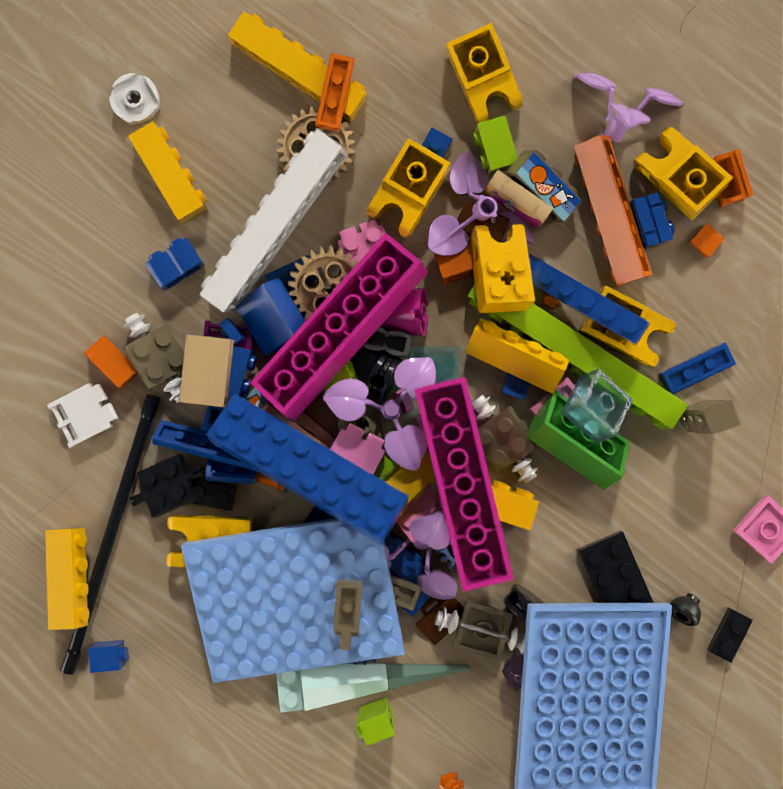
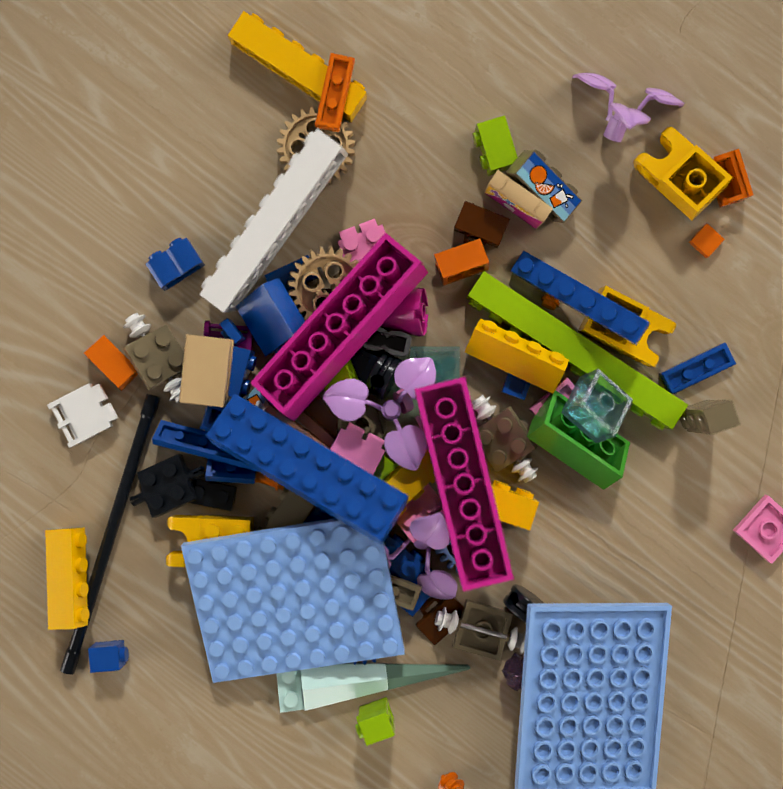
(121, 95): white plate -> none
(168, 173): yellow brick -> none
(347, 610): dark tan hinge -> none
(406, 193): yellow brick -> none
(437, 142): blue plate -> none
(467, 176): lavender plant -> none
(485, 79): yellow brick -> none
(502, 271): yellow brick -> none
(612, 210): orange brick -> none
(614, 571): black plate -> none
(652, 220): blue brick -> none
(686, 610): pearl dark grey brick -> none
(729, 634): black plate -> none

